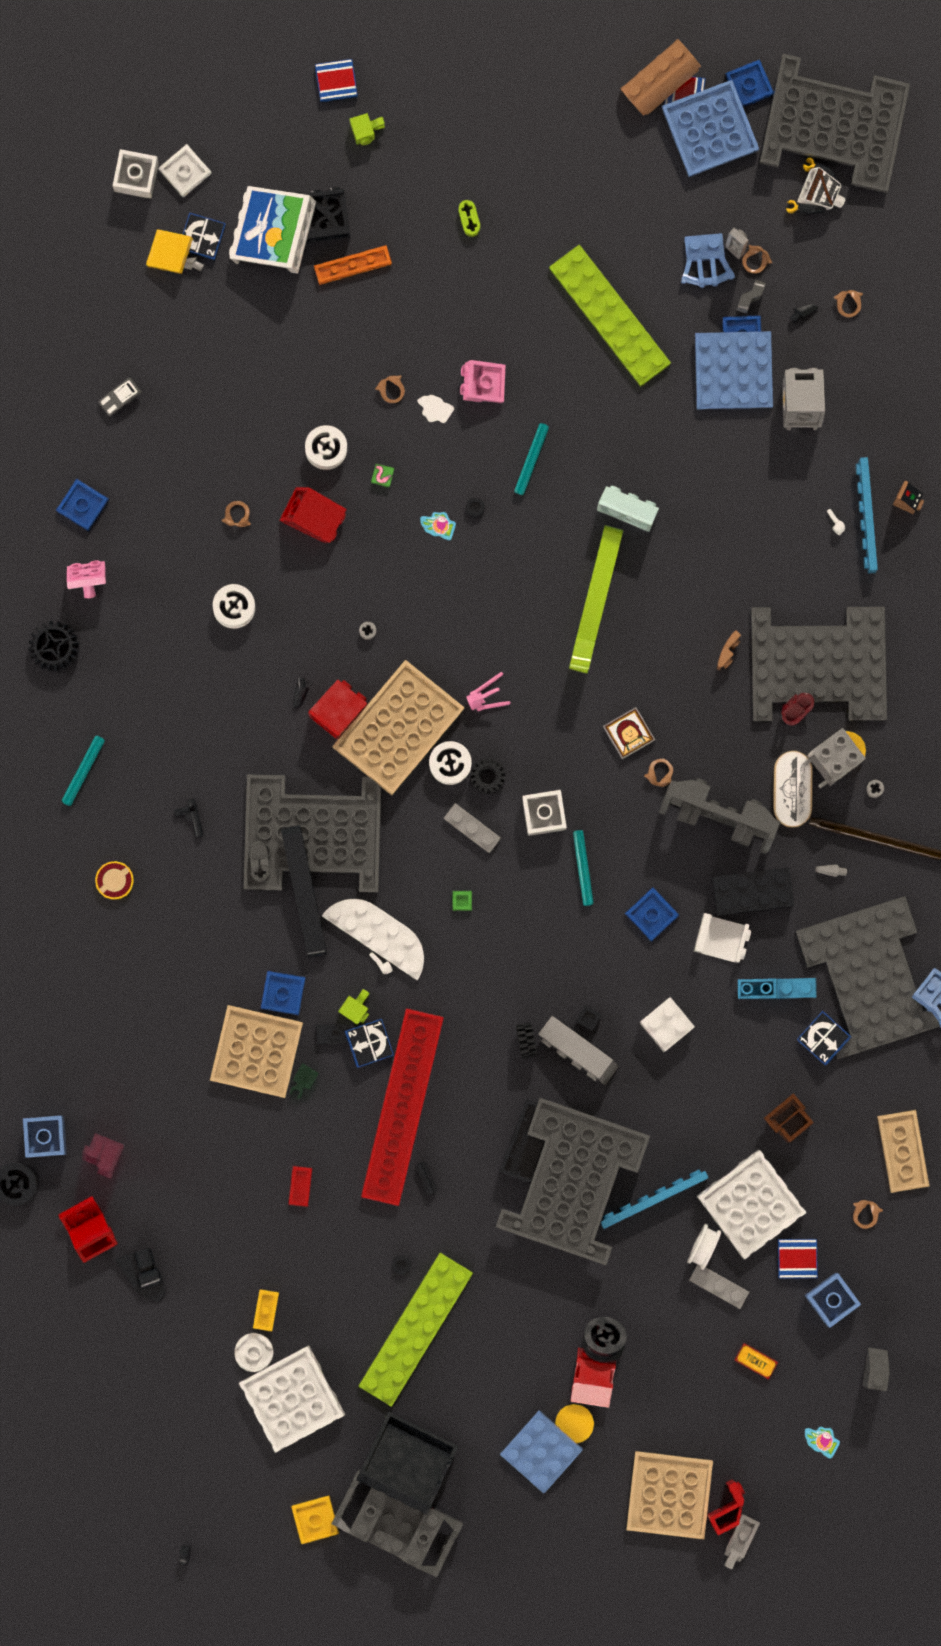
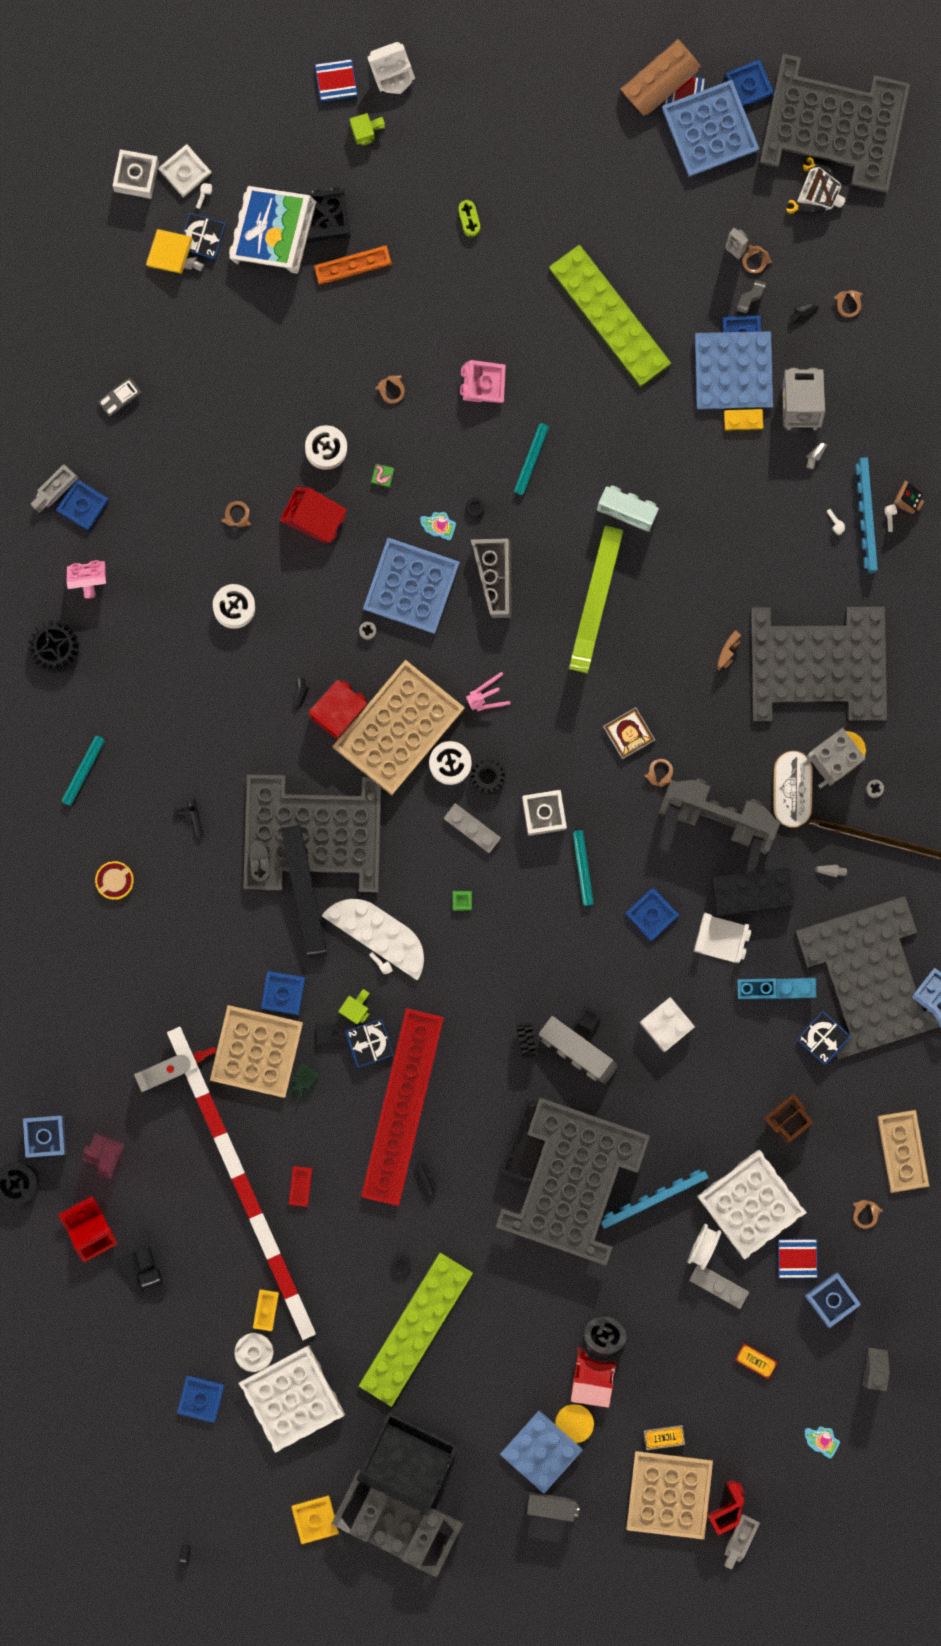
(54, 488): none -> light grey hinge
(186, 1064): none -> piece
(200, 1399): none -> blue tile
(205, 189): none -> white hand
(391, 68): none -> white piece
(411, 585): none -> medium blue plate
(435, 408): white sticker -> none
(494, 566): none -> light grey wedge
(552, 1506): none -> dark grey window
(664, 1437): none -> tile
(701, 249): medium blue plate -> none
(743, 419): none -> yellow plate
(797, 708): dark red bracket -> none
(815, 455): none -> light grey bar
(889, 511): none -> white hand

